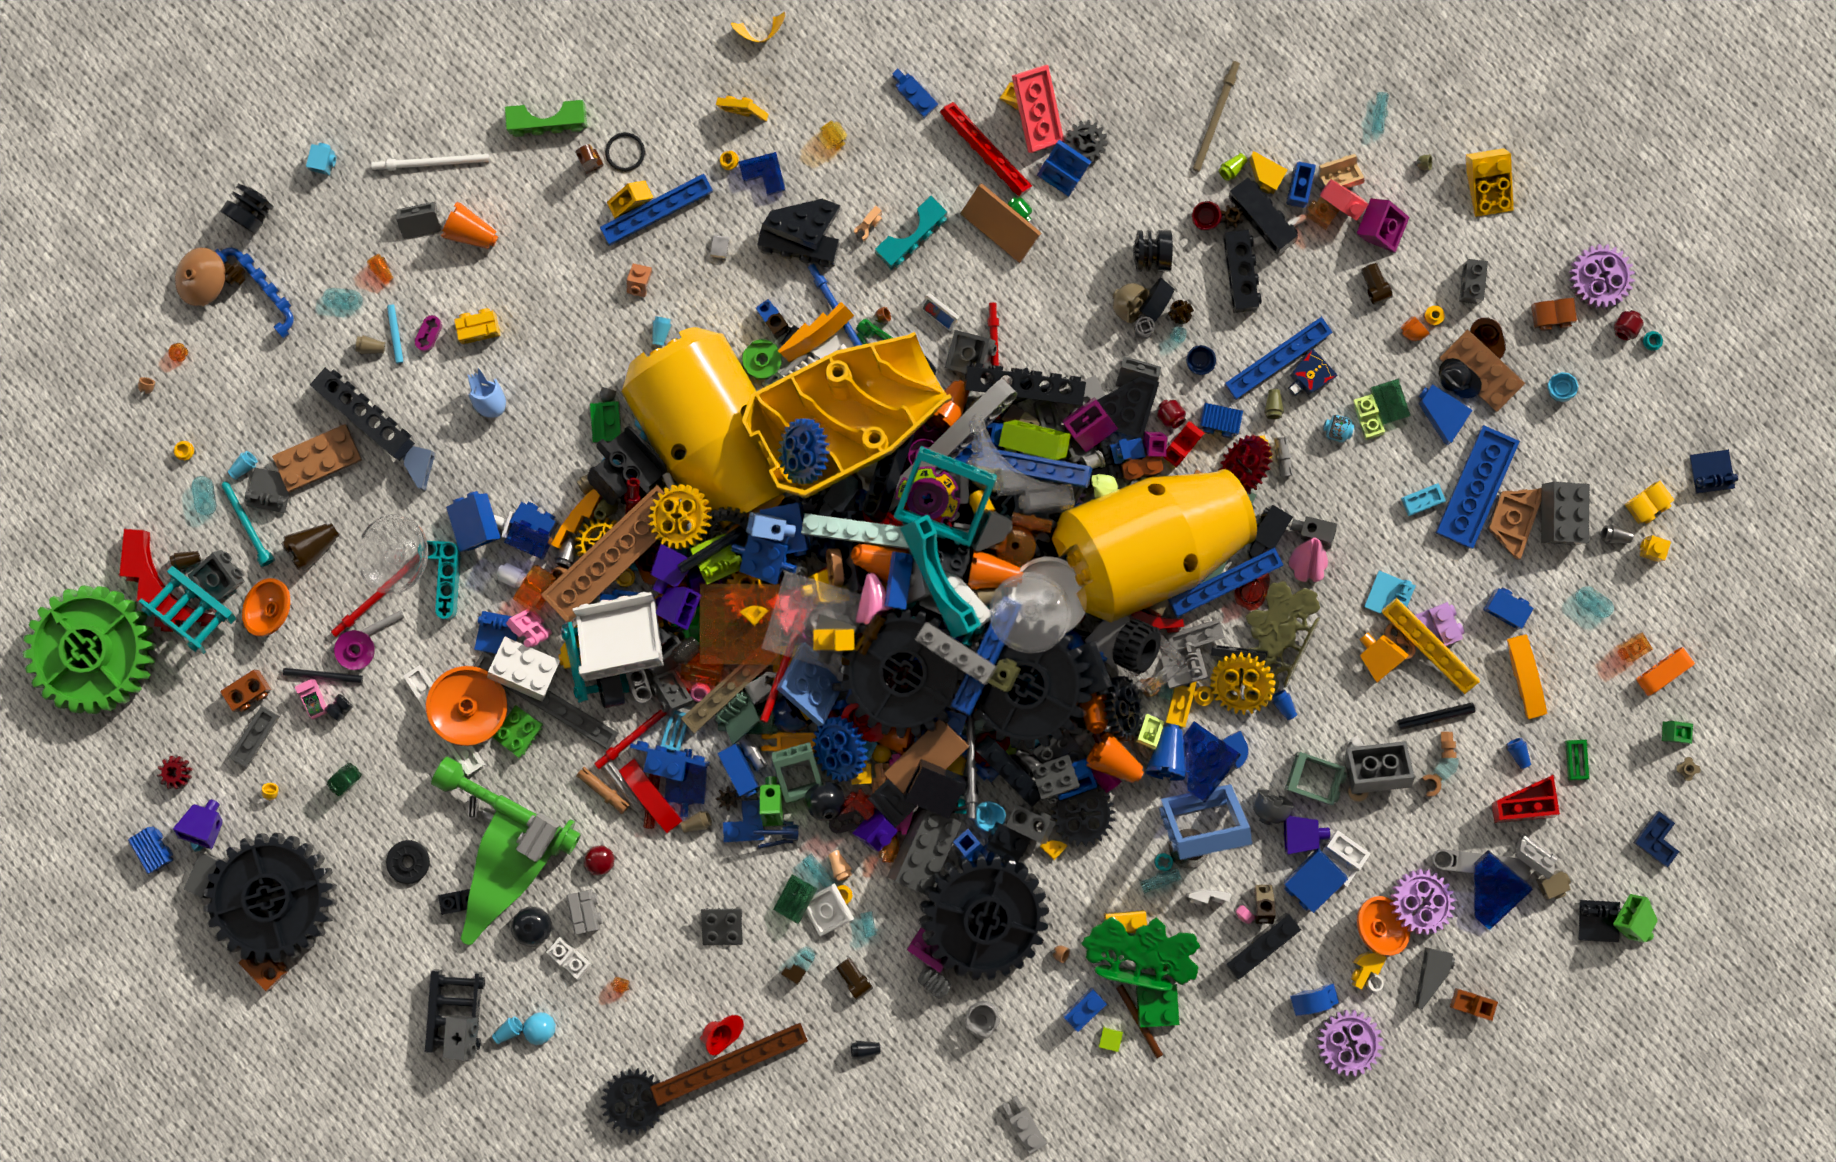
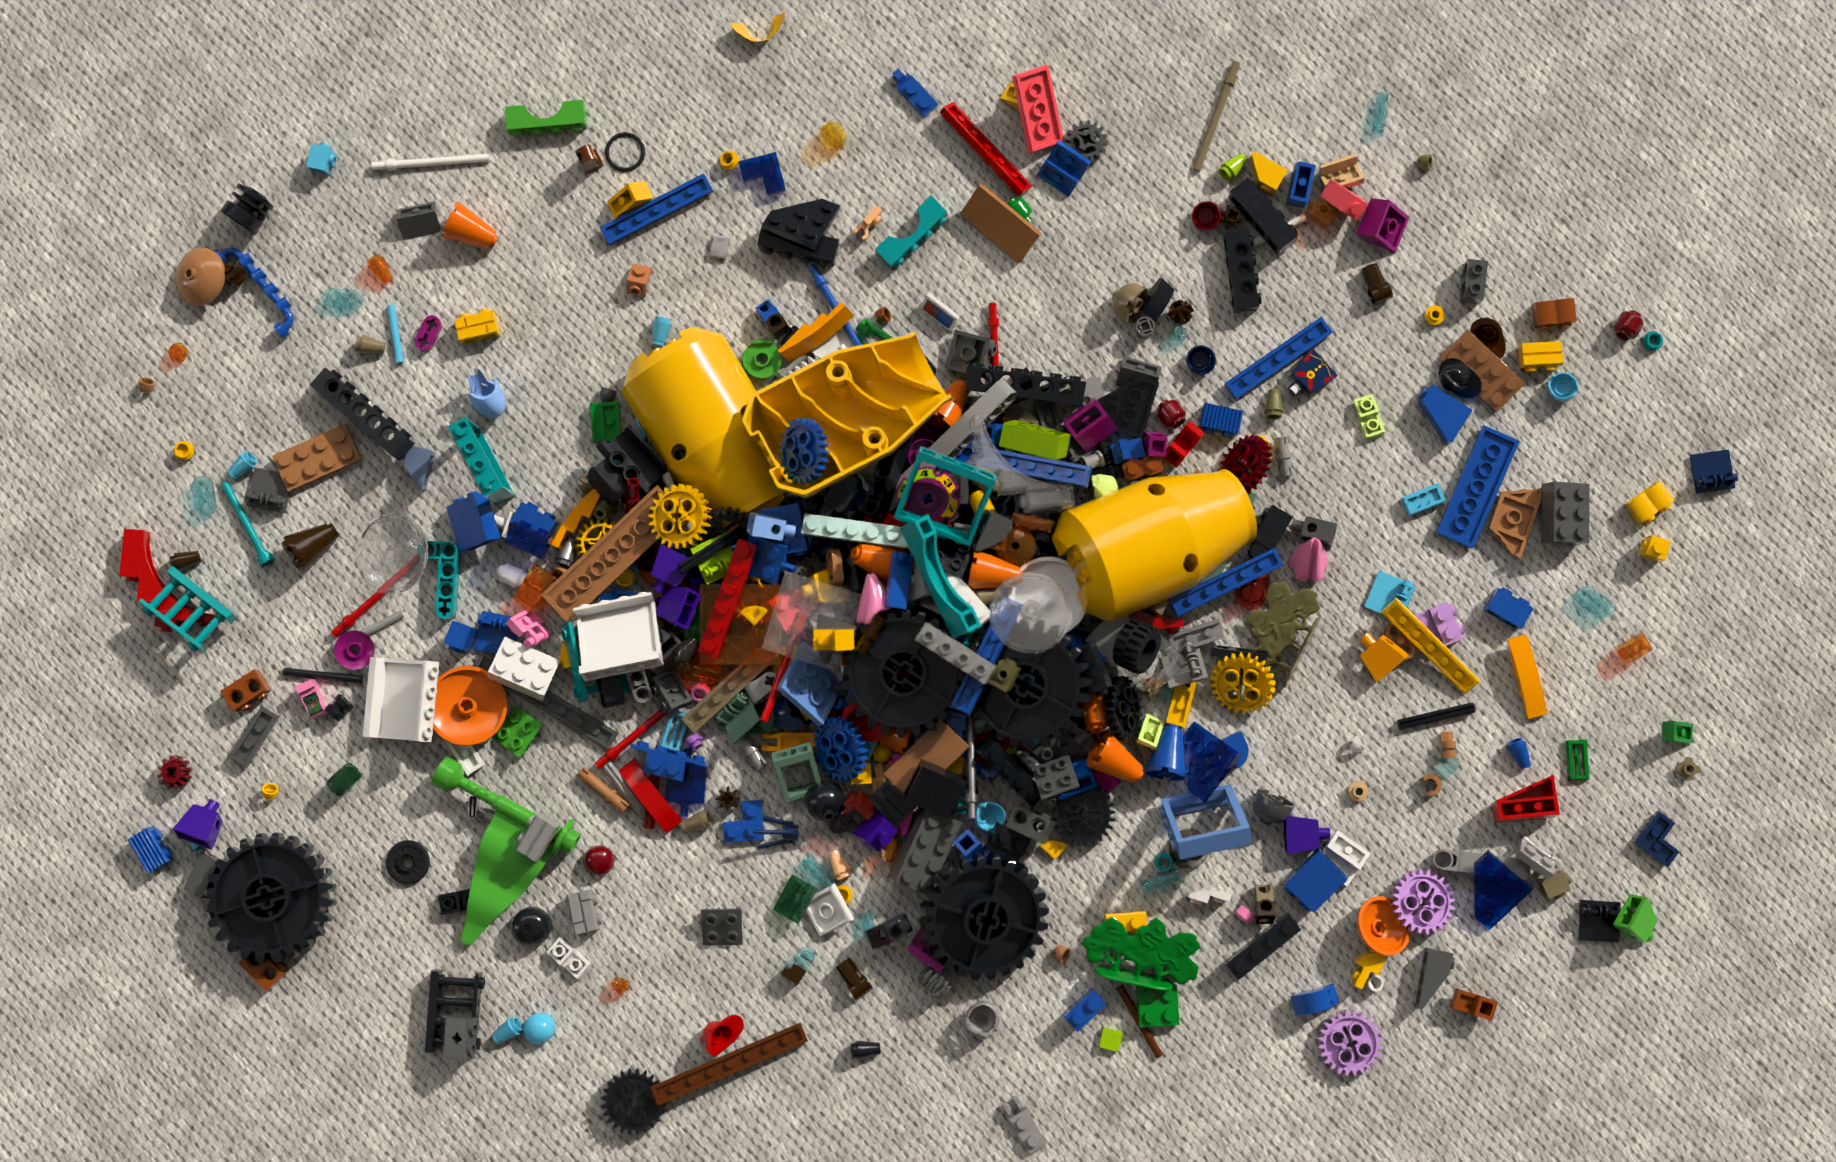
(61, 649): bright green gear -> none
(217, 575): dark grey plate -> none
(266, 607): orange dish -> none
(400, 699): none -> white panel
(460, 637): none -> blue brick
(481, 461): none -> teal window
(694, 742): none -> medium lavender plate
(728, 598): none -> red plate
(739, 770): blue brick -> none
(741, 107): yellow wing -> none
(771, 803): bright green torso -> none
(893, 928): none -> black torso
(1153, 250): black wheel -> none
(1197, 696): yellow plate -> none
(1284, 703): blue cone -> none
(1296, 770): sand green window -> none
(1338, 428): medium azure head -> none
(1379, 767): dark grey brick -> none
(1390, 401): clear green plate -> none
(1414, 329): orange piece -> none
(1490, 181): yellow slope -> none
(1540, 355): none -> yellow brick
(1584, 281): lavender gear -> none
(1614, 534): flat silver cone -> none
(1665, 672): orange beam -> none

